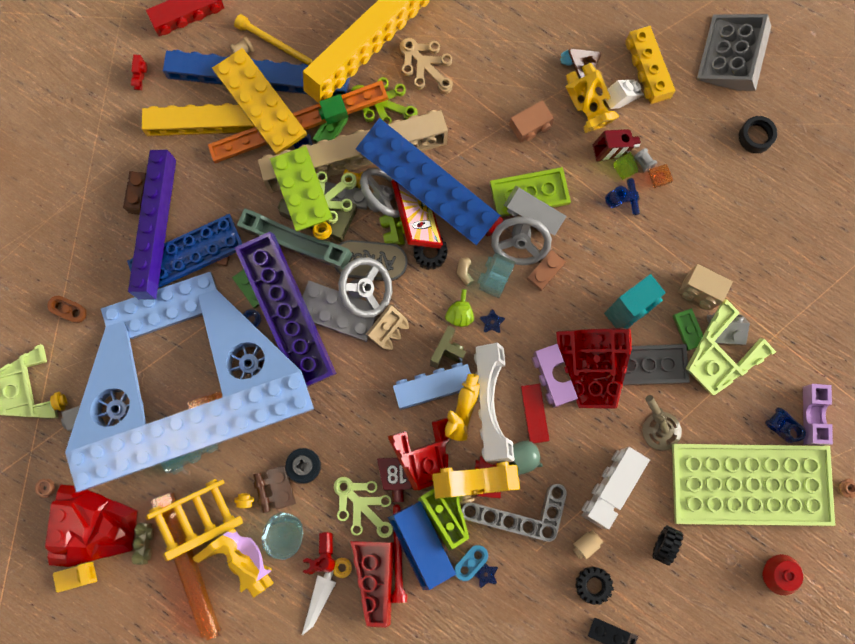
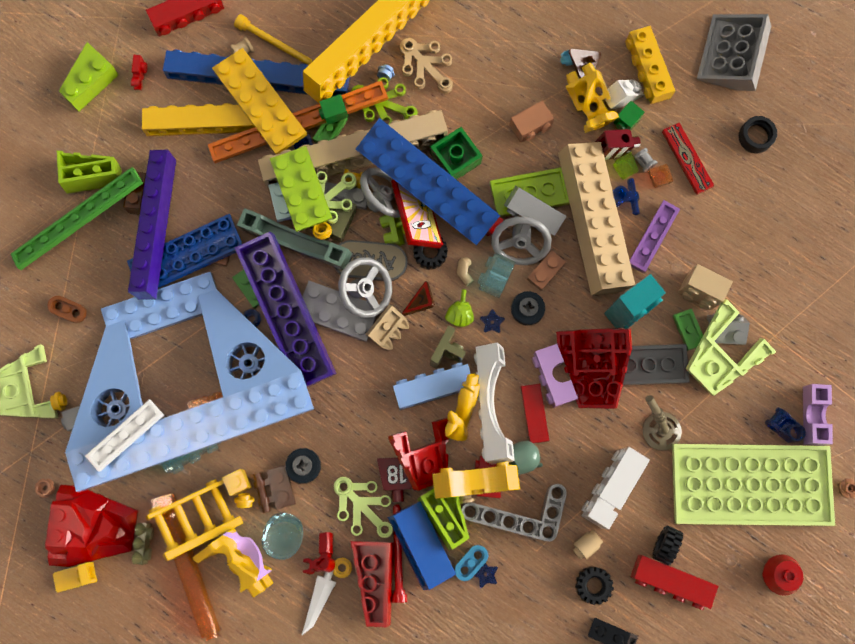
(76, 218): none -> bright green tile
(85, 172): none -> lime wedge
(87, 78): none -> lime wedge
(124, 435): none -> white tile
(237, 482): none -> yellow brick
(279, 203): none -> light aqua plate
(385, 71): none -> light blue plate
(421, 301): none -> piece
(456, 153): none -> green brick
(523, 312): none -> black wheel
(596, 218): none -> tan brick
(629, 117): none -> green brick
(653, 236): none -> medium lavender plate
(674, 581): none -> red brick
(688, 158): none -> red tile

